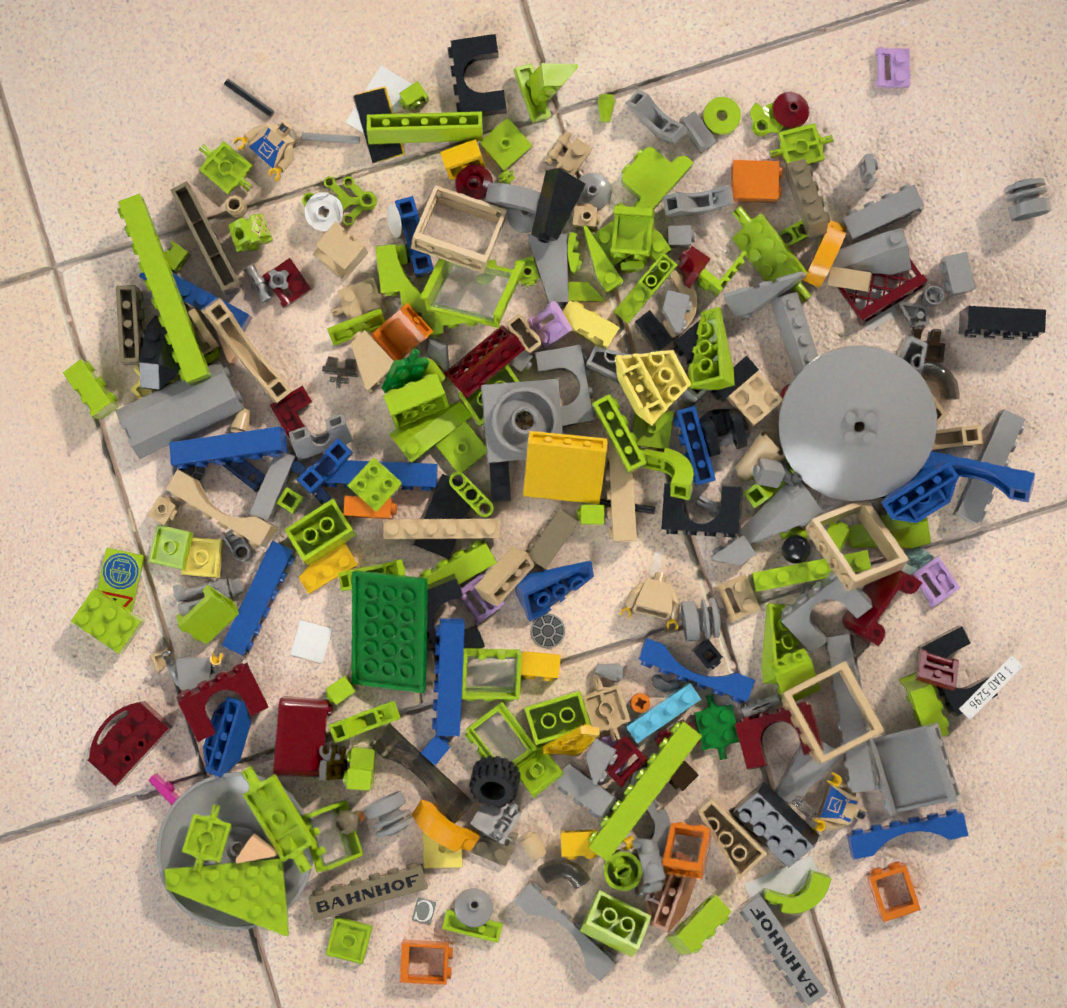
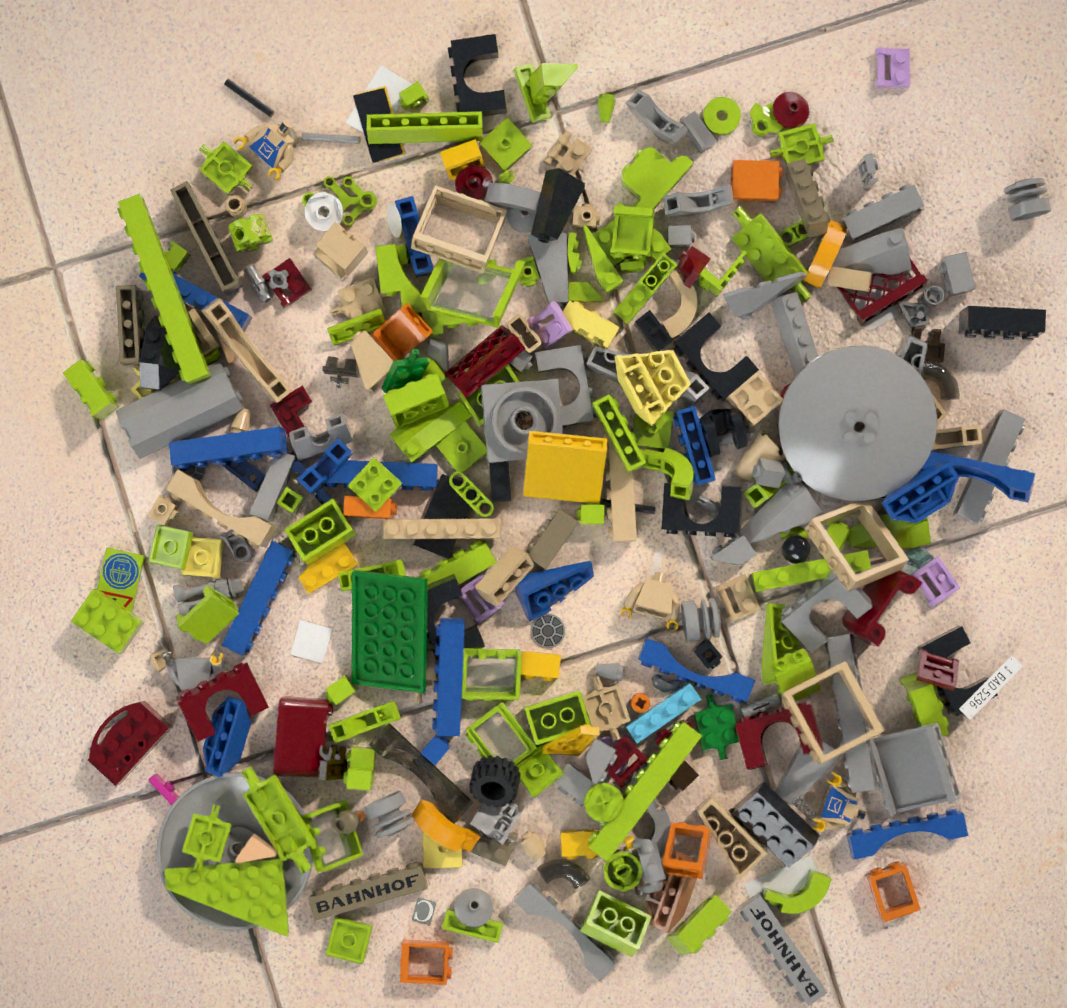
(603, 190): light grey dish -> none
(603, 802): none -> lime tile
(674, 310): light grey slope -> none
(712, 358): lime wedge -> none

